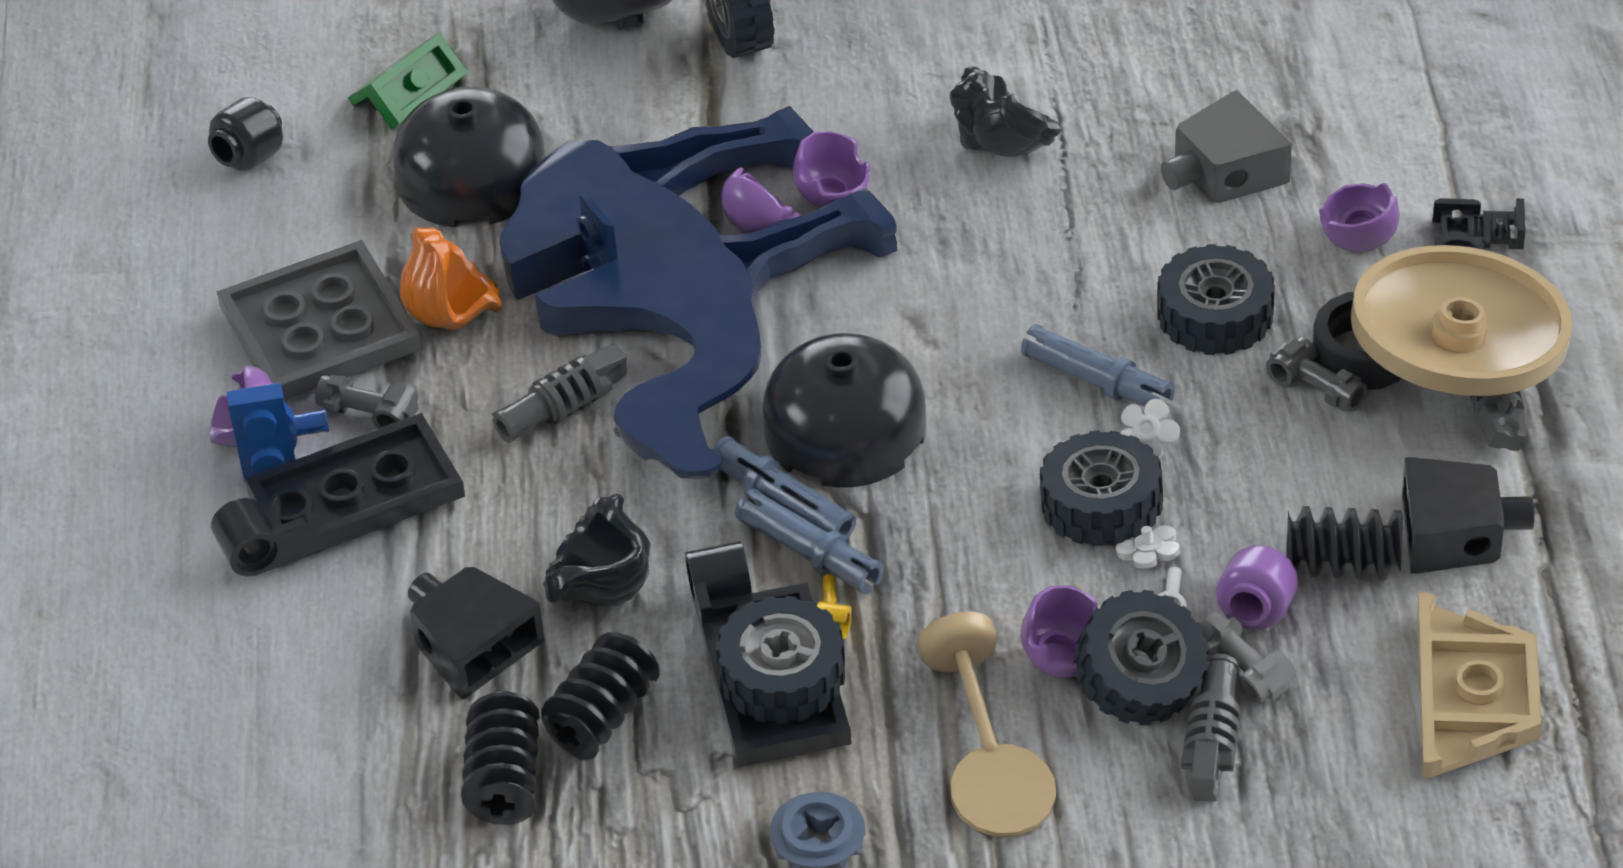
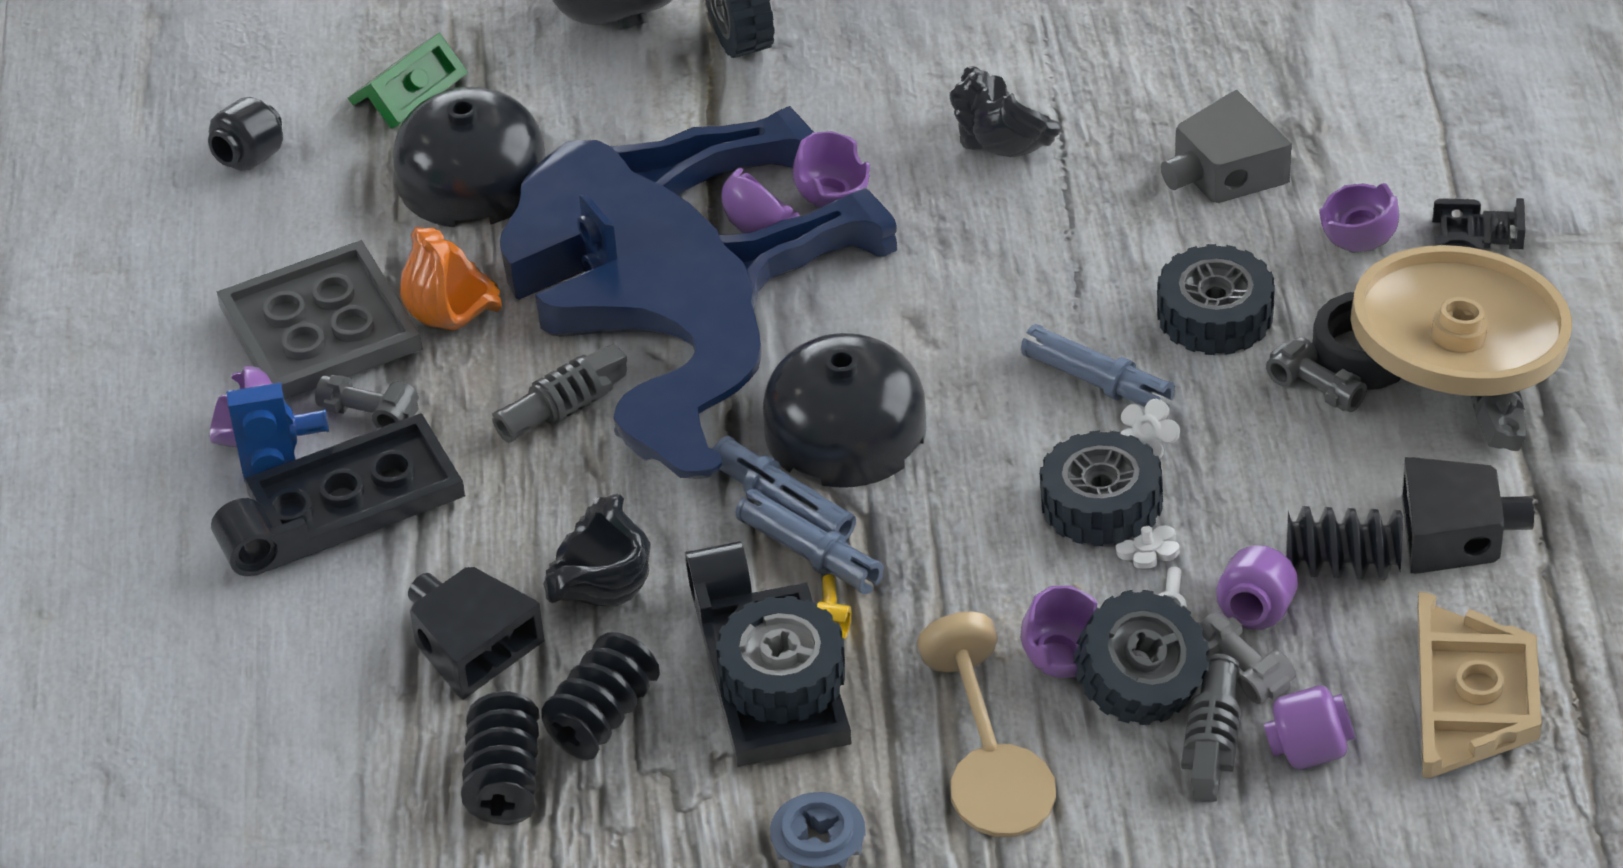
(1310, 727): none -> medium lavender head

